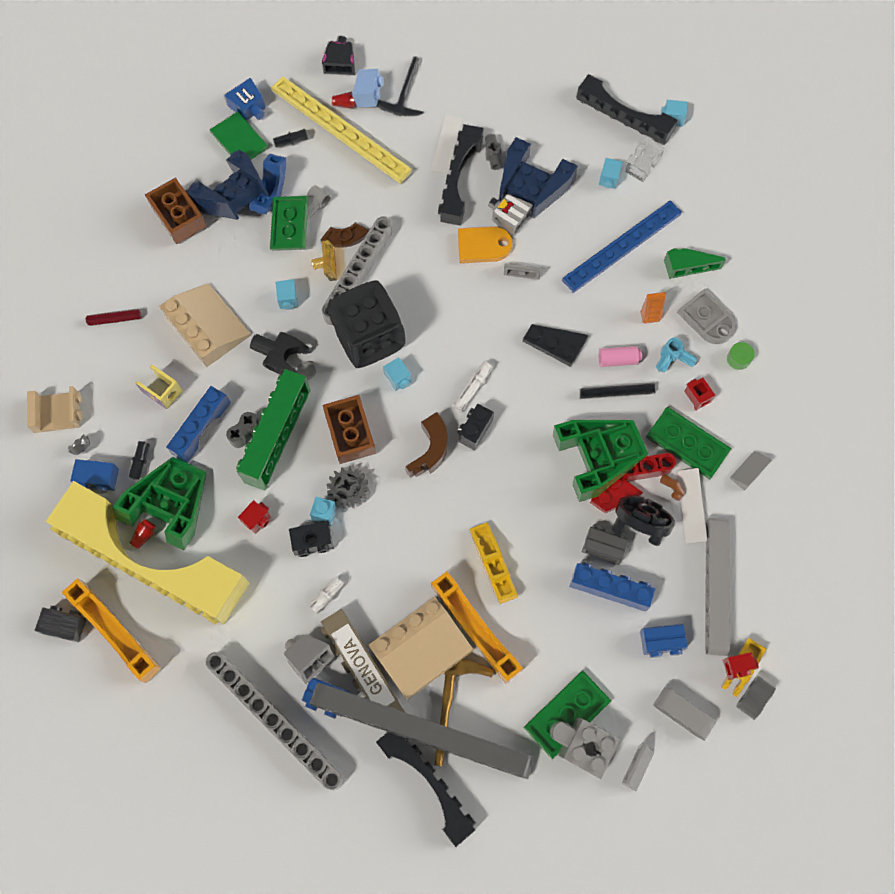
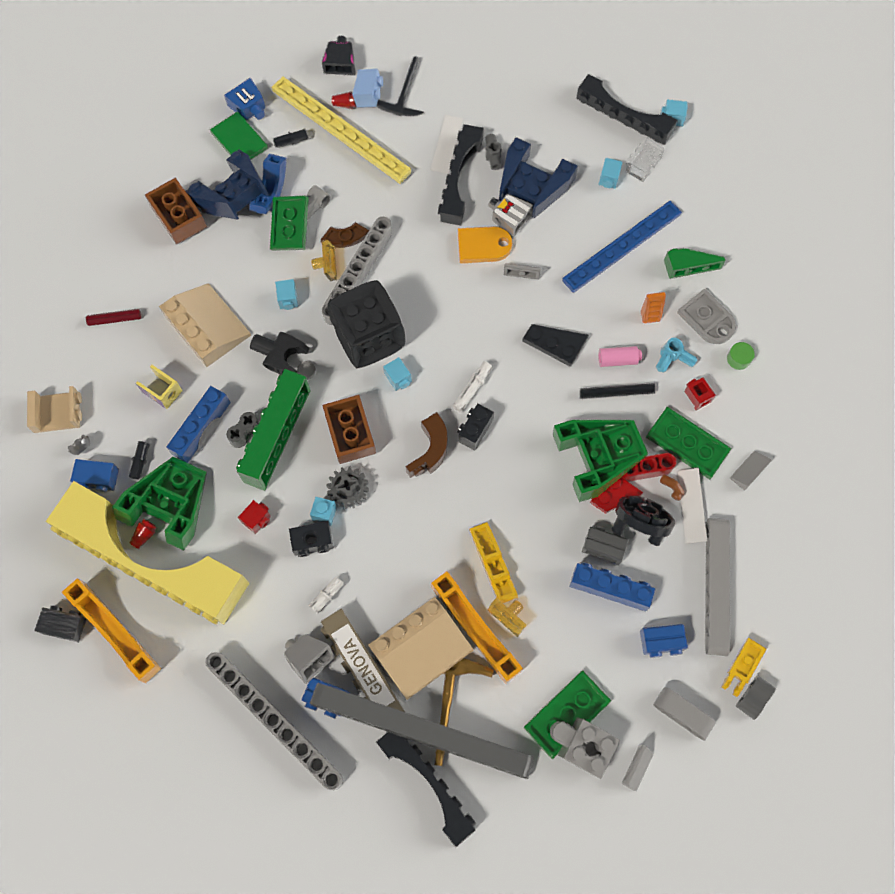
(508, 615): none -> clear yellow tile
(740, 665): red brick -> none

